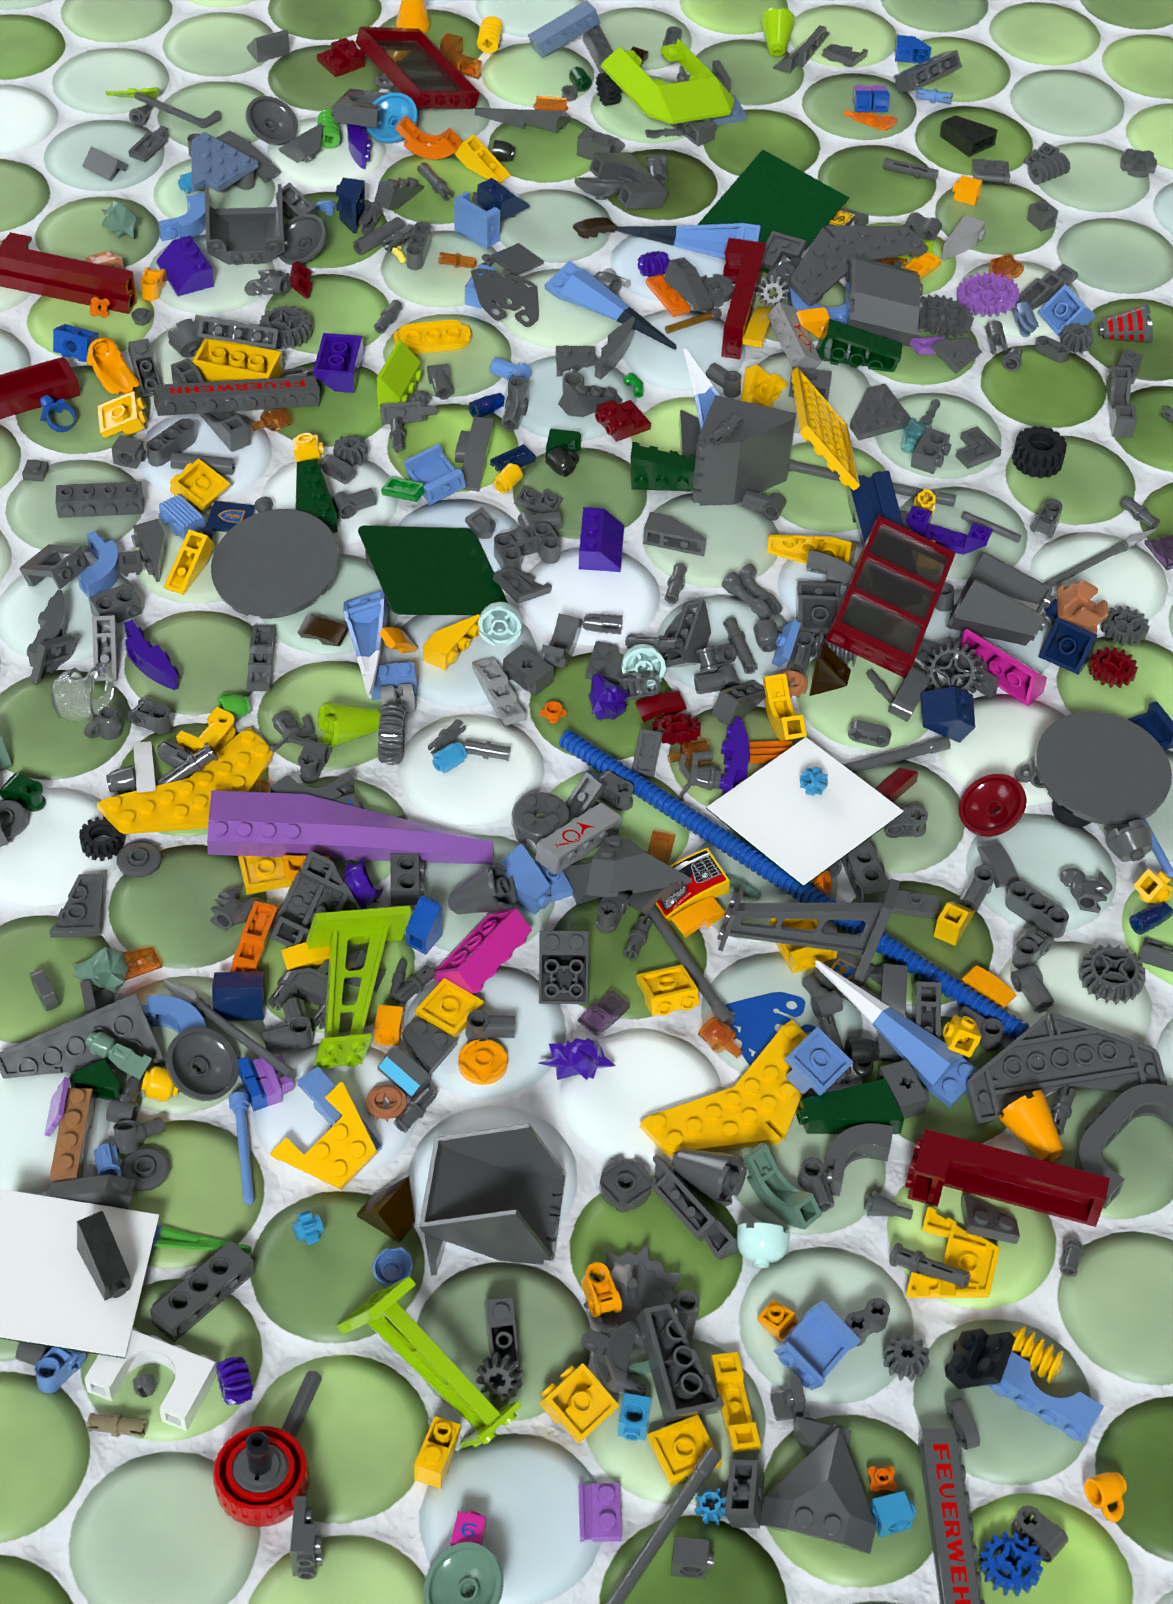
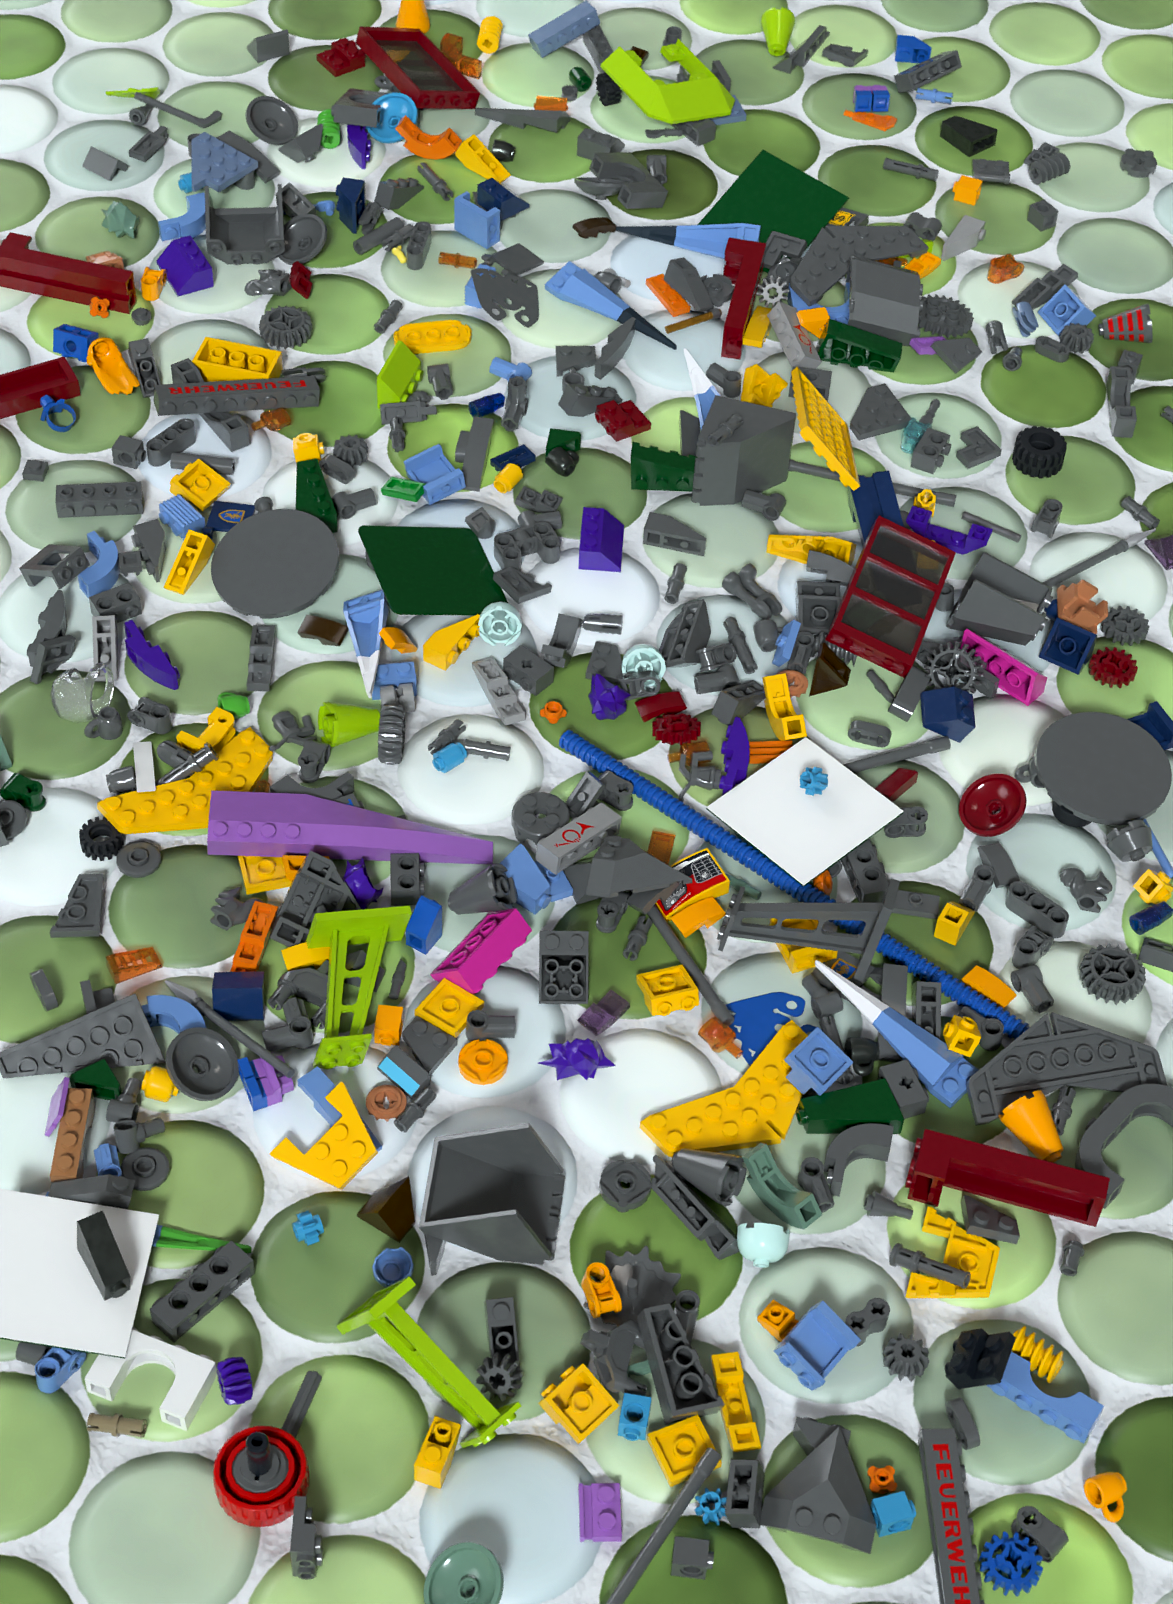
(104, 970): sand green hair -> none
(121, 1056): sand green piece -> none
(123, 415): yellow plate -> none
(144, 1385): dark grey hinge -> none
(183, 339): dark grey cone -> none
(235, 331): dark grey brick -> none
(239, 1105): medium blue piece -> none
(339, 361): dark purple slope -> none
(414, 985): dark grey axle -> none
(469, 1528): dark pink brick -> none
(638, 385): green arm -> none
(647, 752): dark grey plate -> none
(653, 263): dark purple gear -> none
(661, 642): dark grey pin -> none
(790, 1402): dark grey bracket -> none
(988, 294): medium lavender gear -> none

